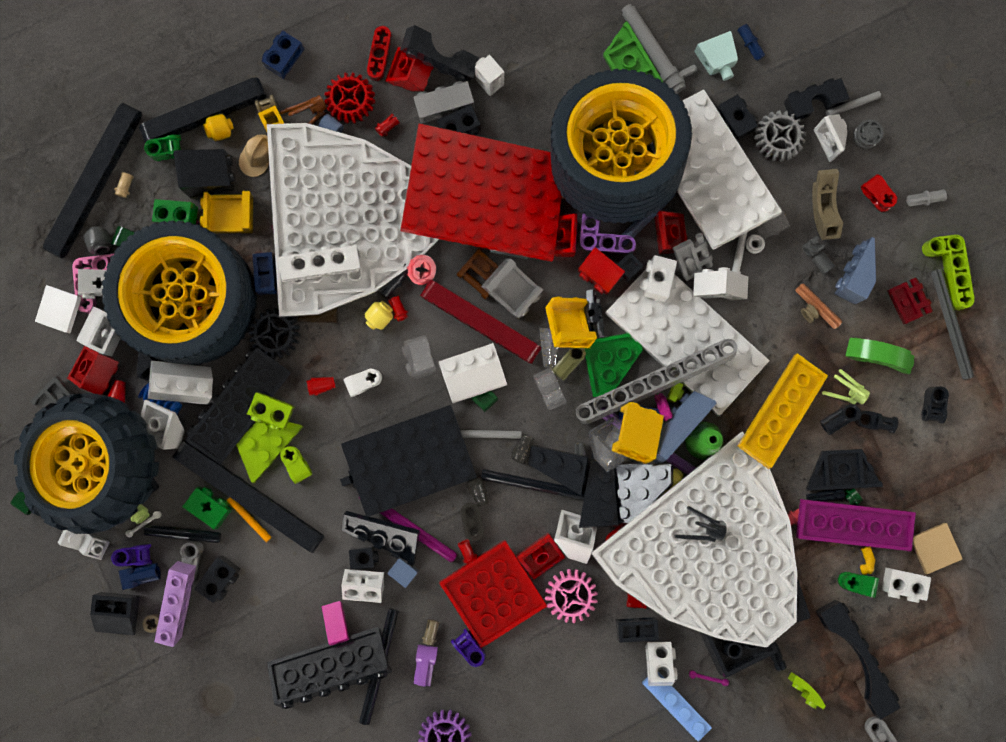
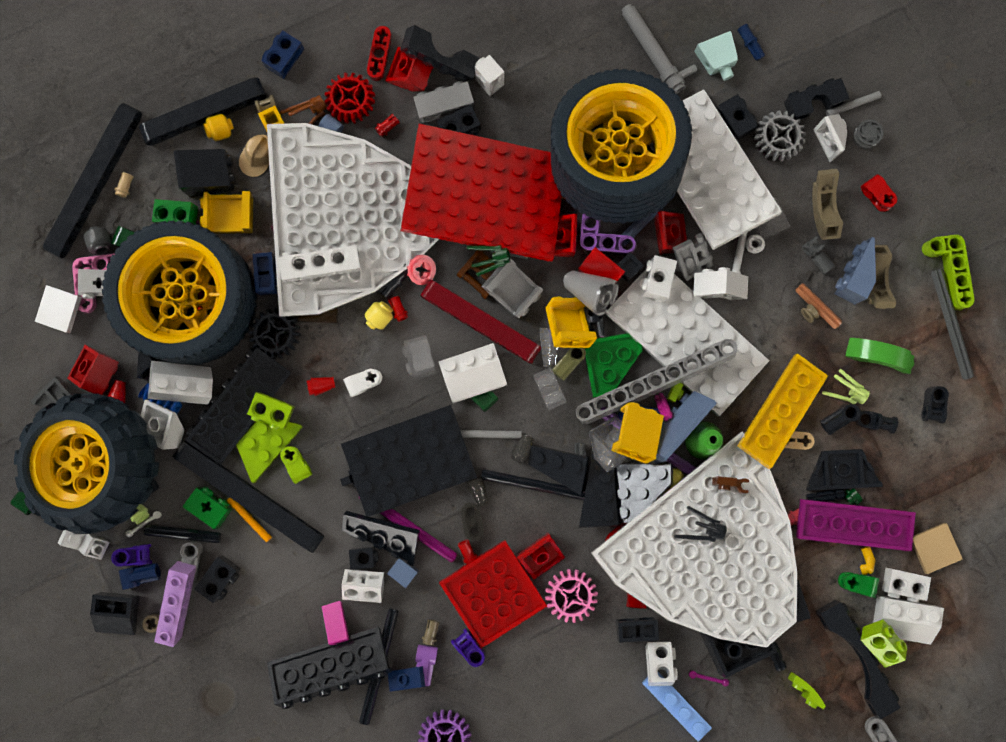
(98, 333): white slope -> none
(166, 147): green piece -> none
(406, 679): none -> dark blue plate
(499, 258): none -> dark green plant
(574, 541): white slope -> none
(592, 290): none -> light grey cone
(628, 53): bright green wing -> none
(726, 483): none -> reddish brown plate
(798, 445): none -> tan beam
(881, 294): none -> dark tan arch
(884, 643): none -> lime brick
(905, 302): dark red plate -> none
(910, 619): none -> white slope
(926, 198): light grey axle -> none

